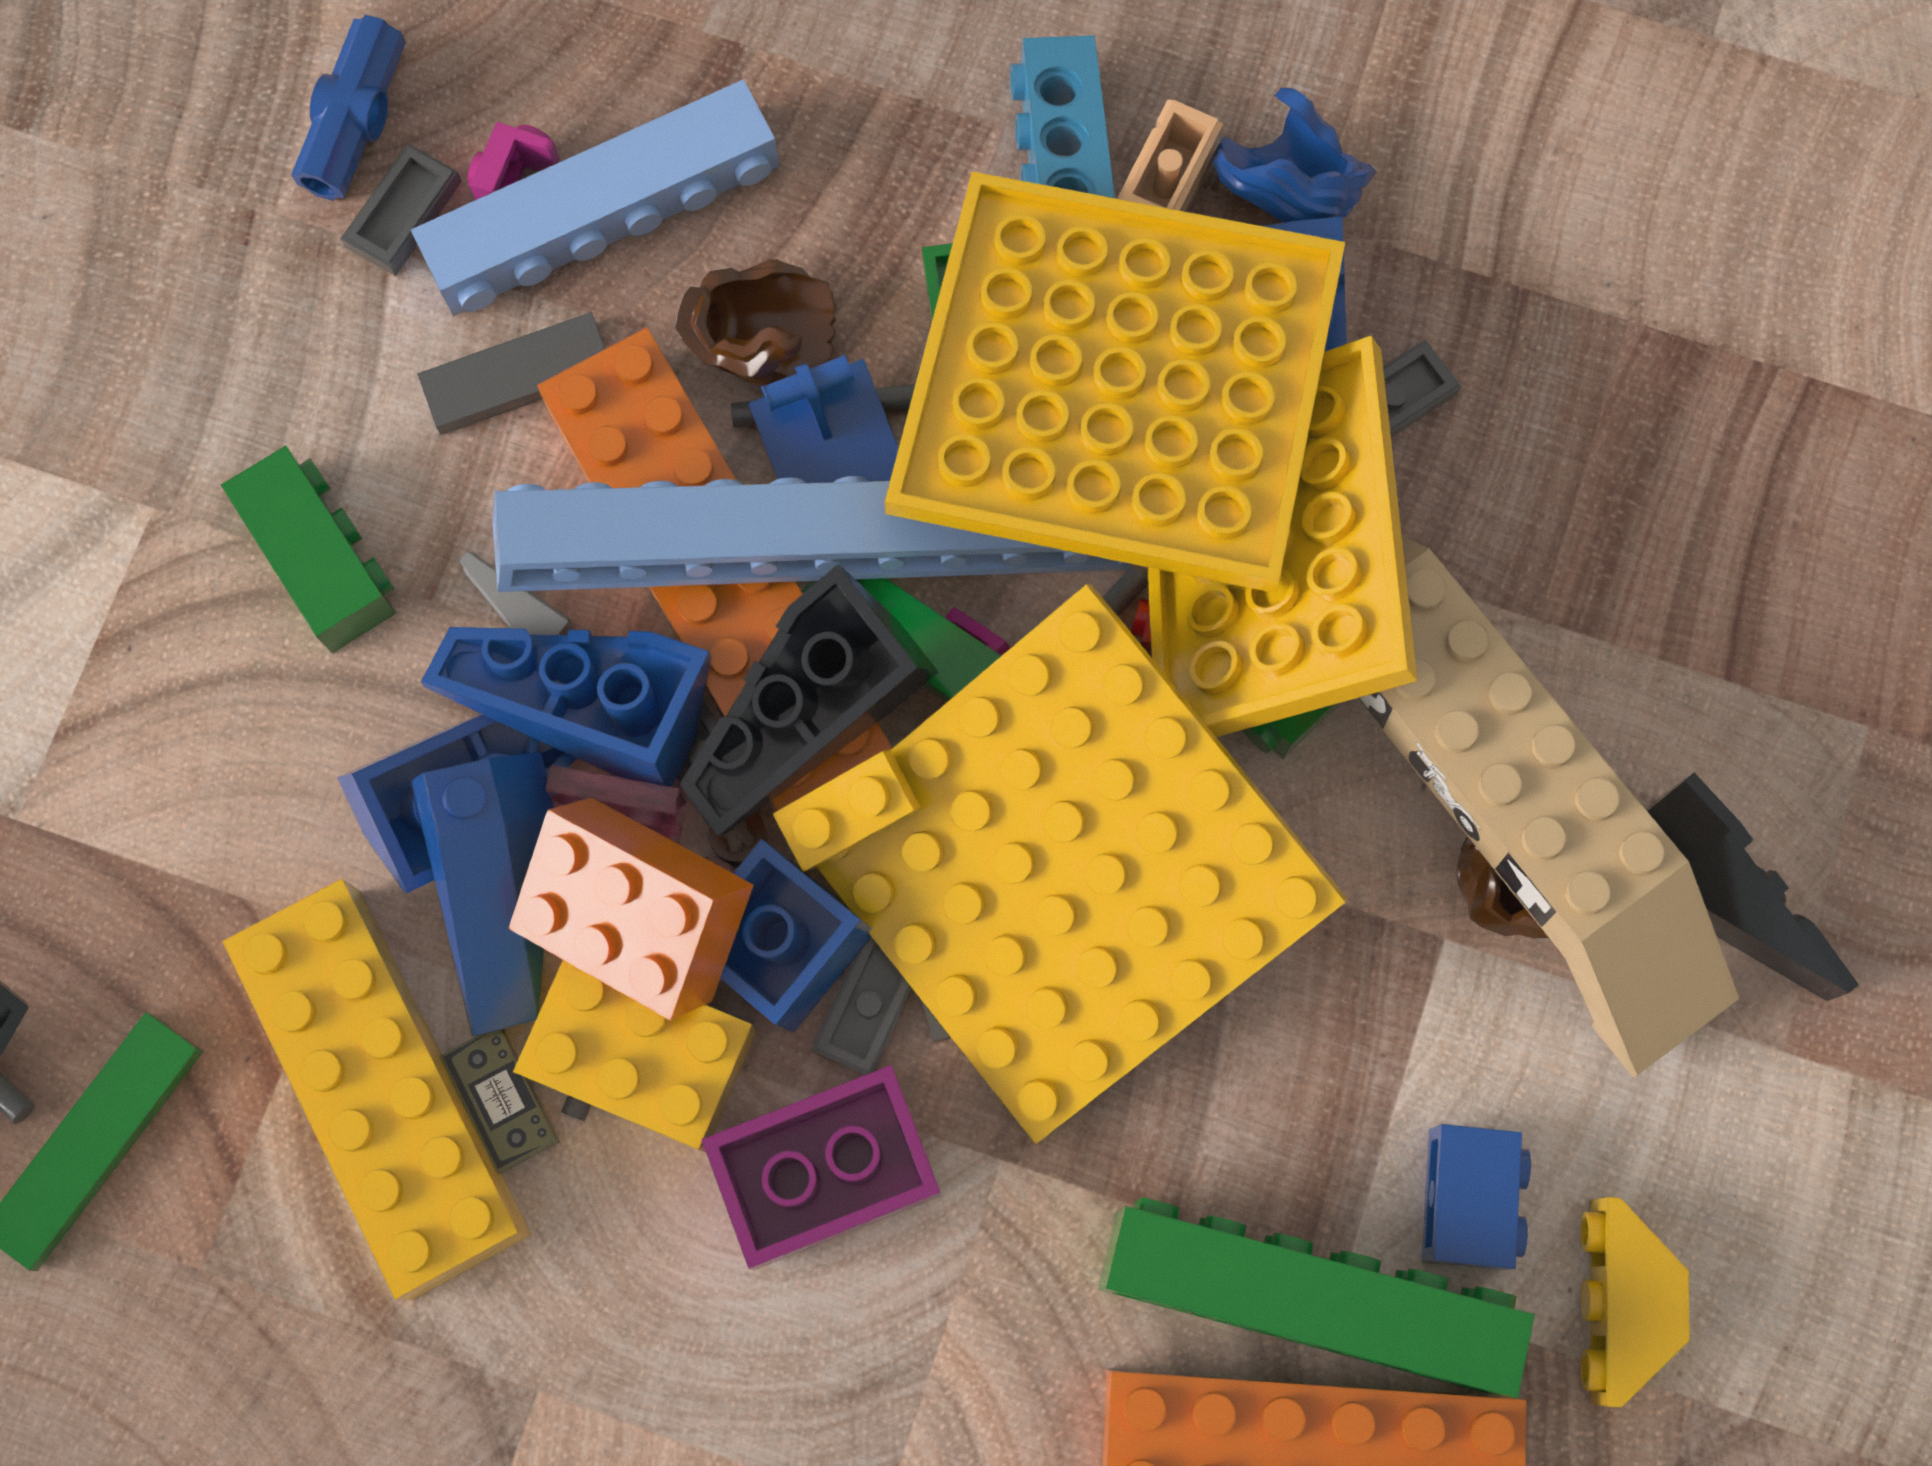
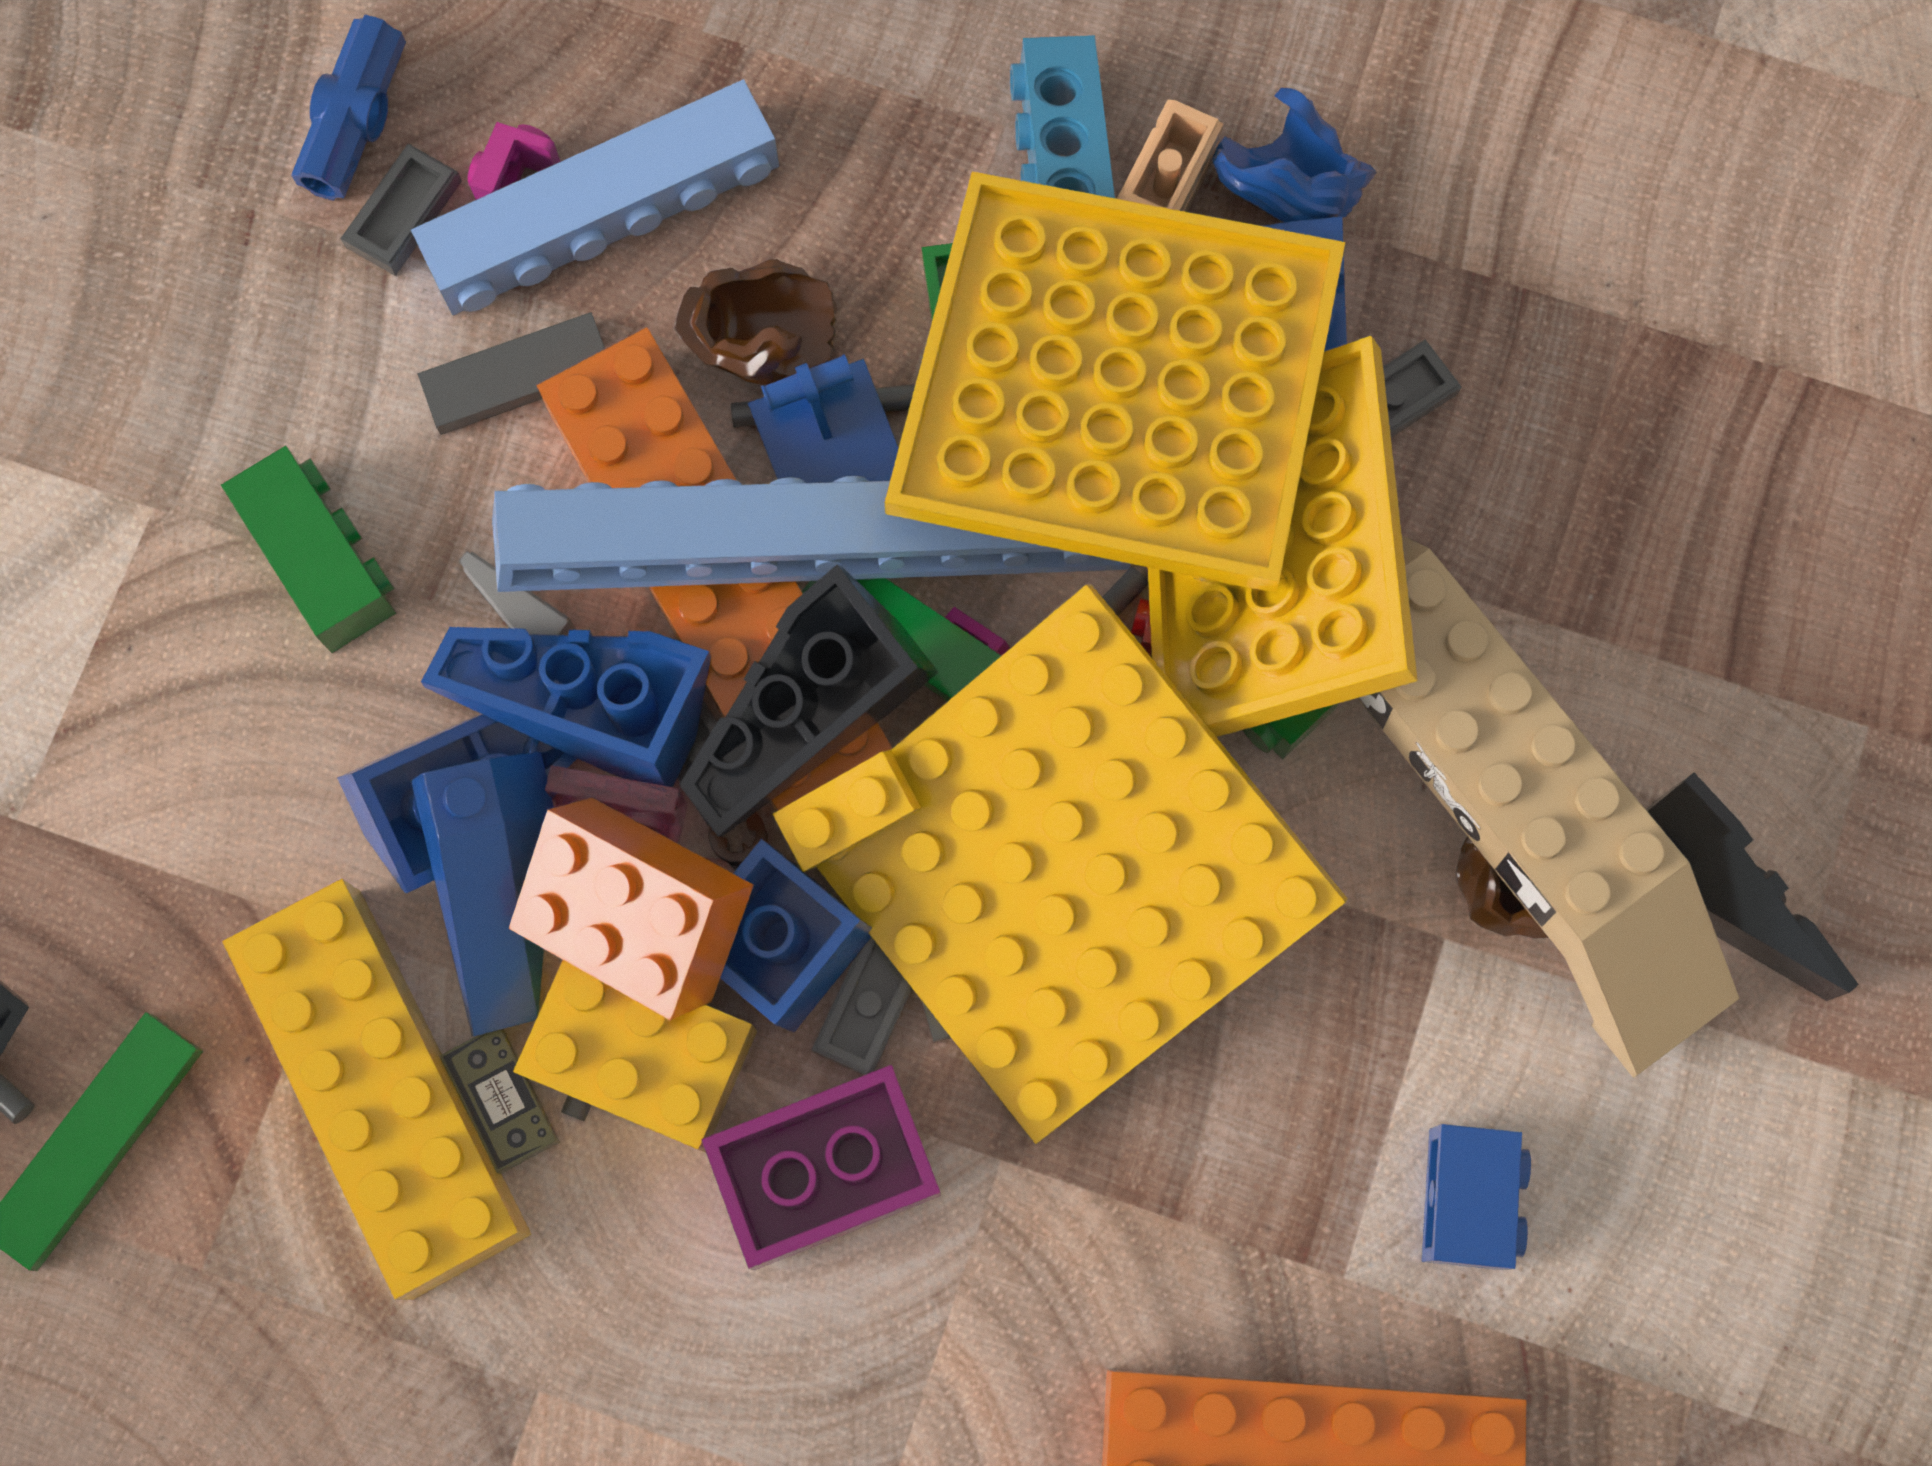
(1316, 1301): green brick -> none
(1632, 1301): yellow slope -> none

